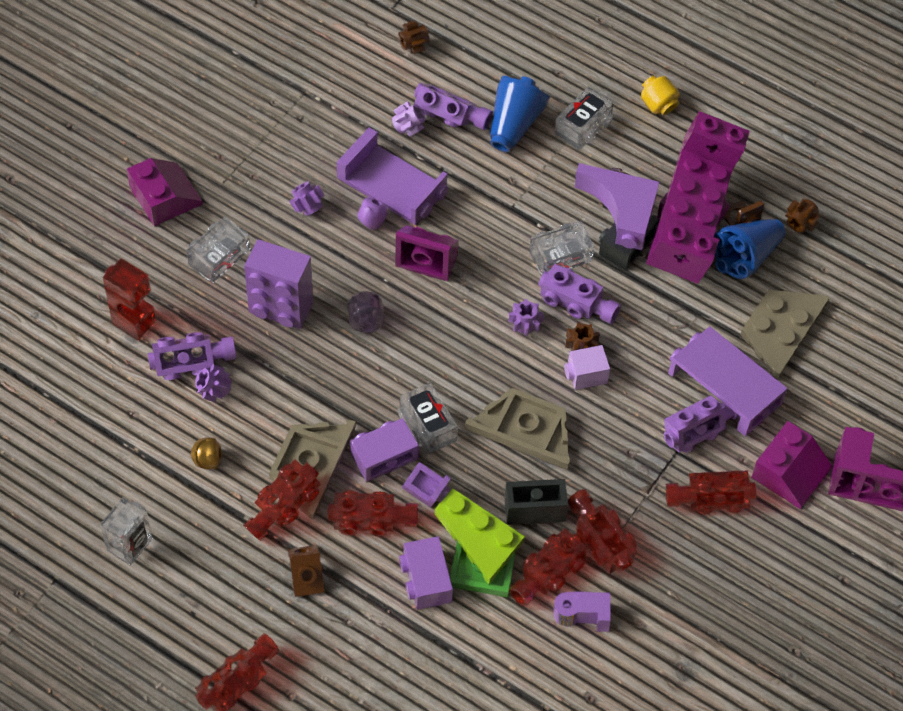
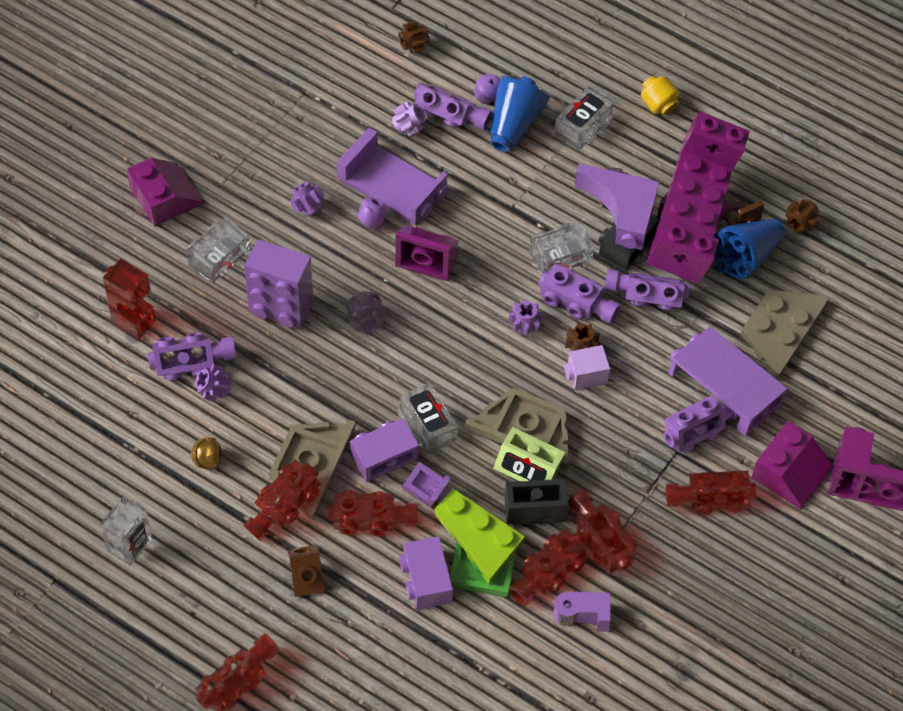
(486, 88): none -> medium lavender piece
(528, 457): none -> yellowish green brick
(652, 292): none -> medium lavender brick

